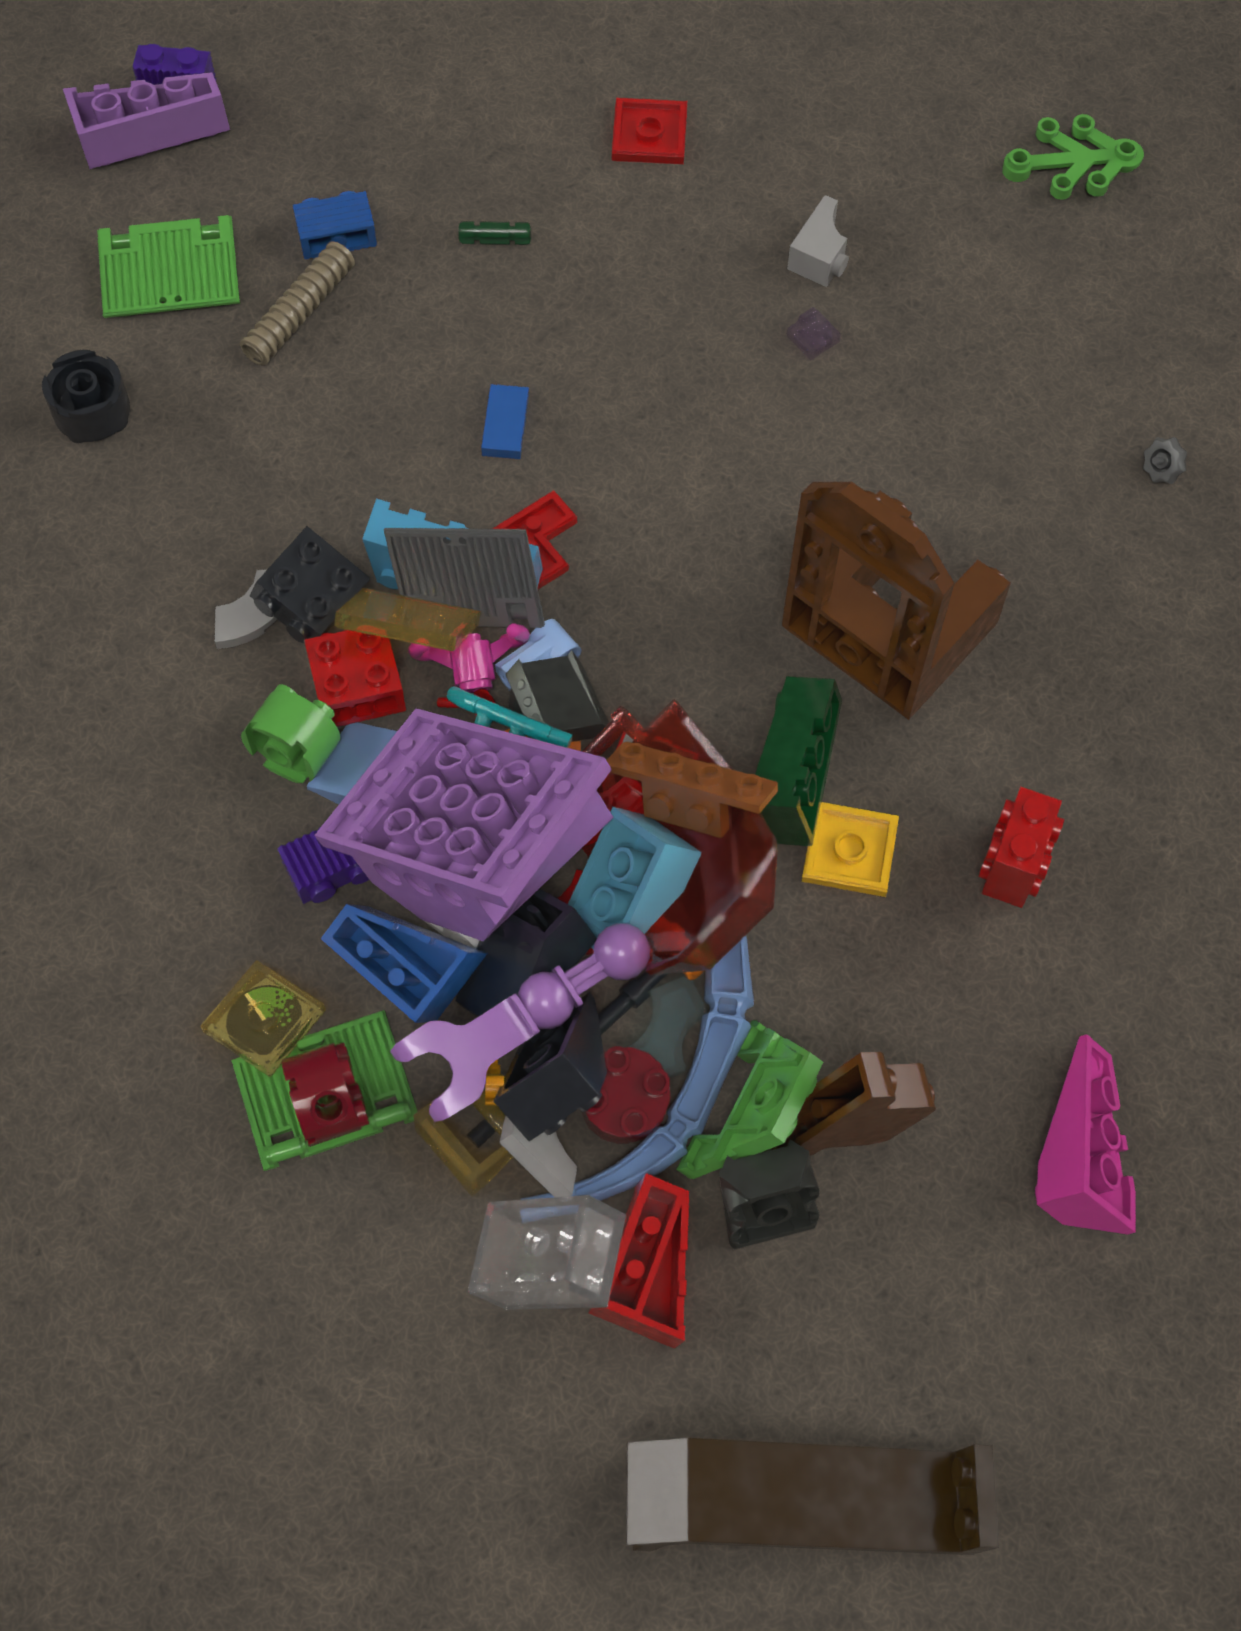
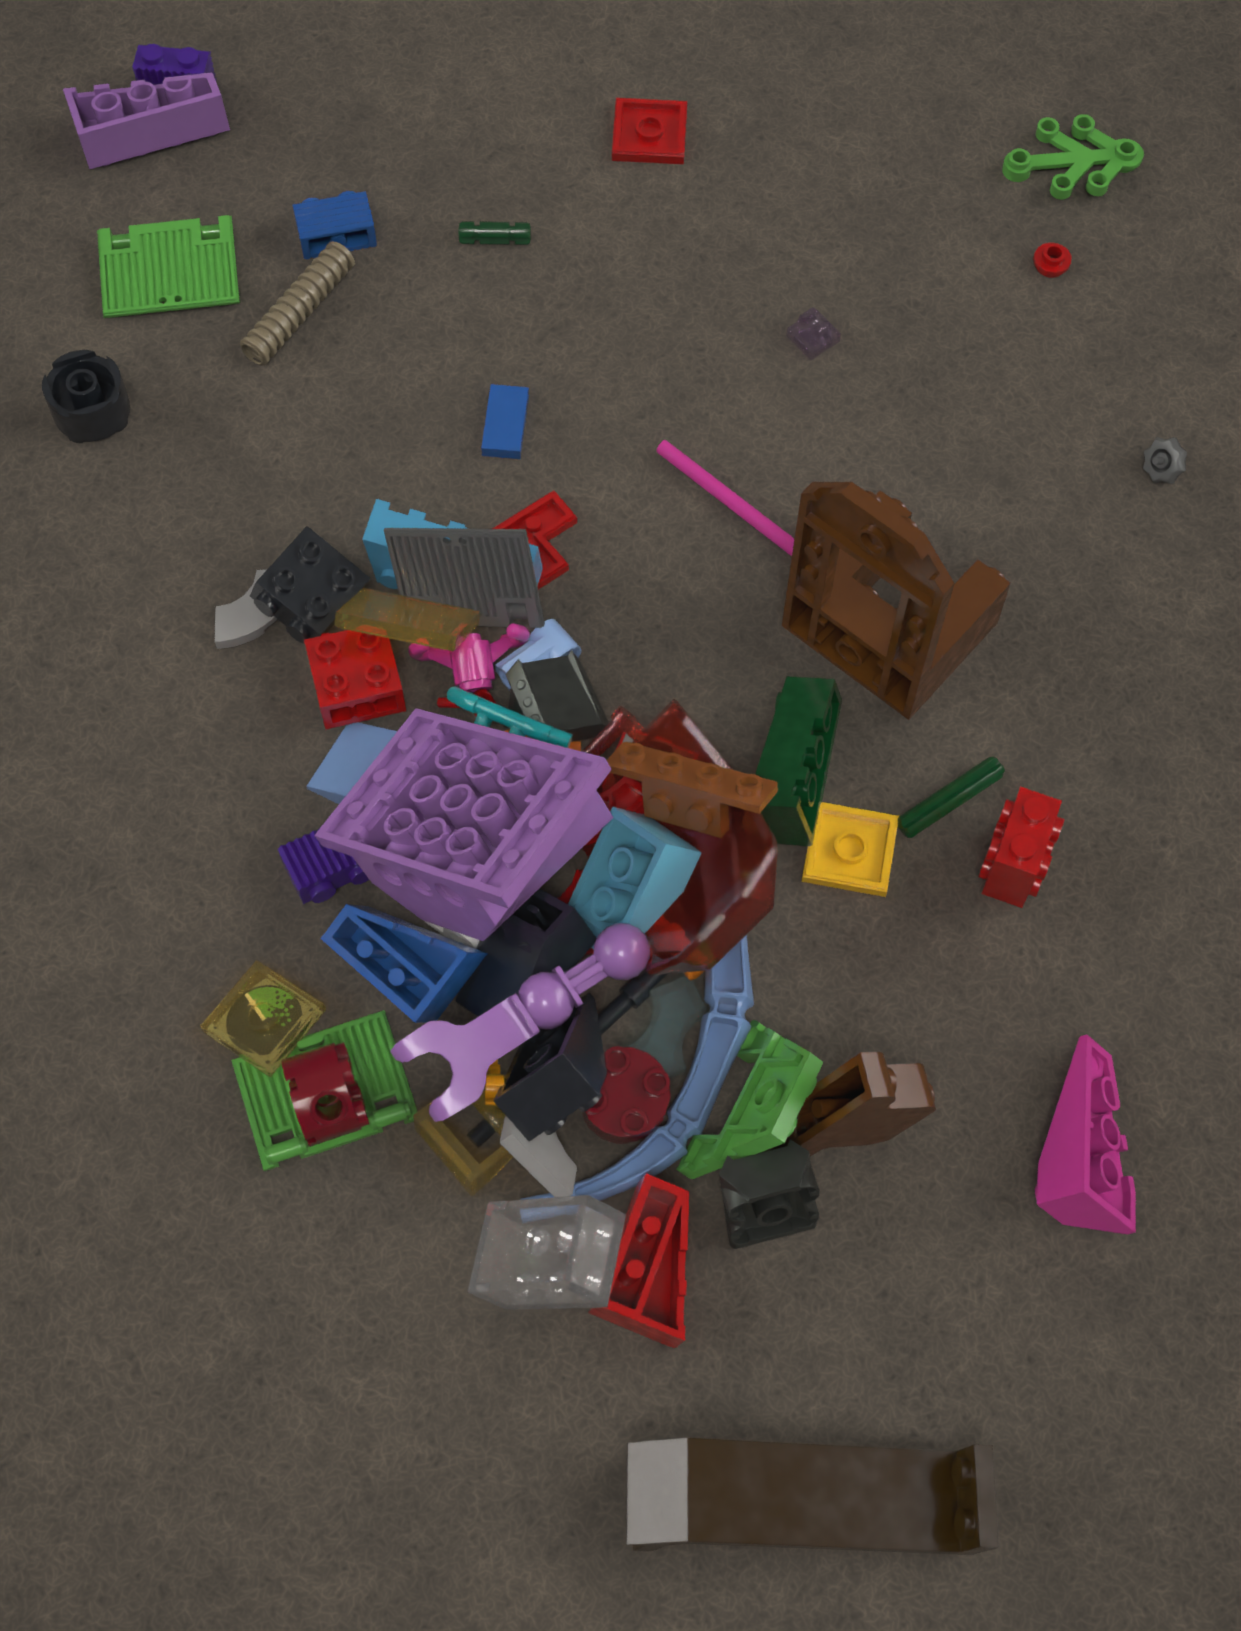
(292, 734): bright green brick -> none
(726, 496): none -> dark pink bar
(819, 247): light grey arch -> none
(950, 797): none -> dark green axle
(1053, 266): none -> red plate

